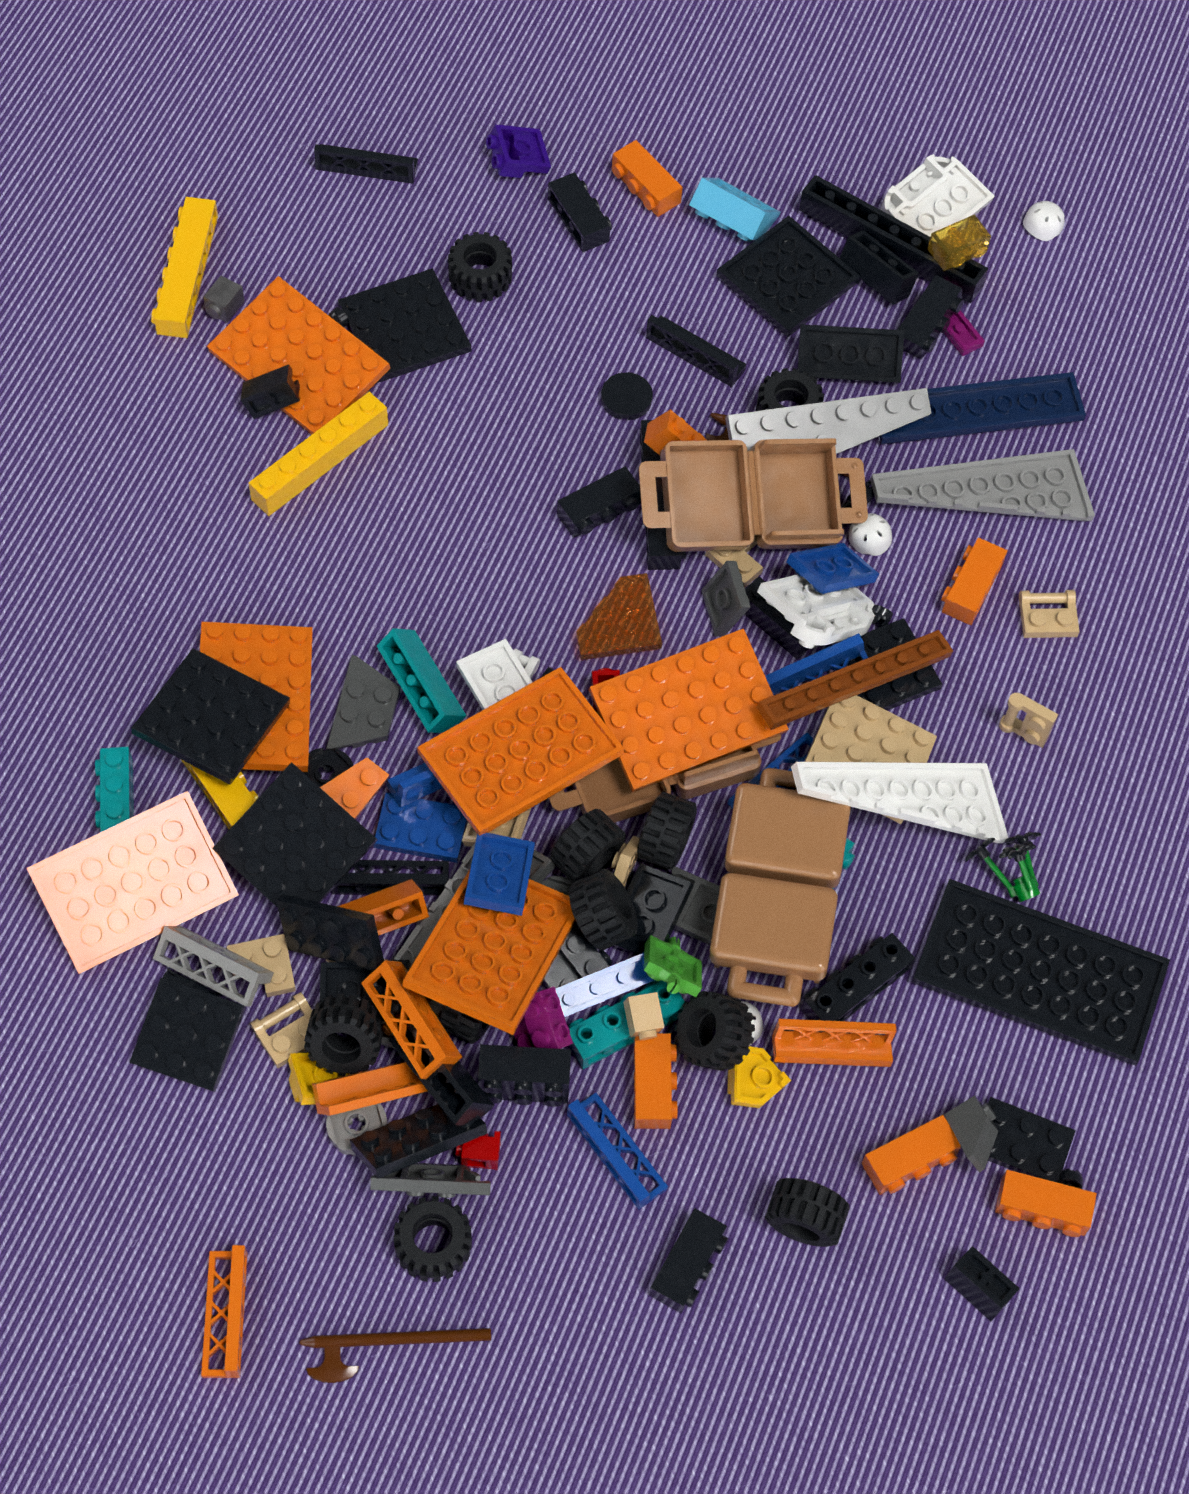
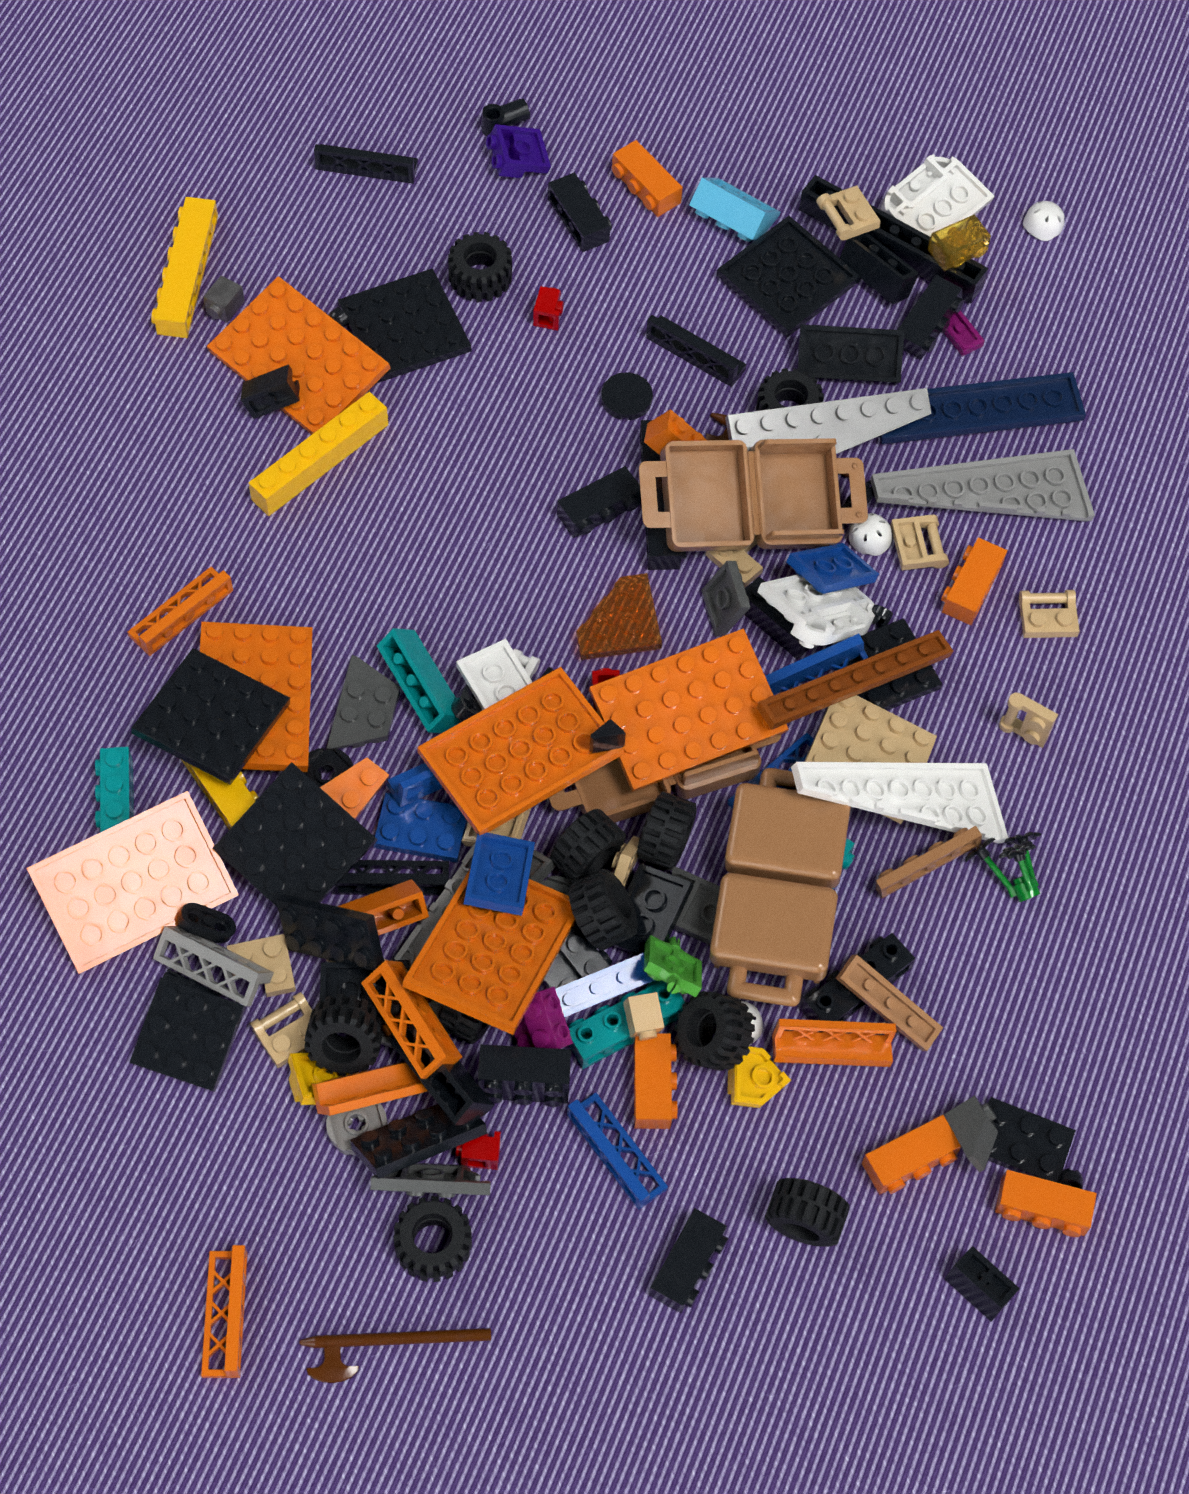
(183, 614): none -> orange fence
(204, 921): none -> black plate
(465, 704): none -> black beam
(506, 114): none -> black piece
(548, 308): none -> red brick
(607, 737): none -> black slope
(855, 210): none -> tan plate
(889, 1002): none -> medium nougat plate
(911, 544): none -> tan plate
(937, 856): none -> medium nougat plate
(1042, 971): black plate -> none

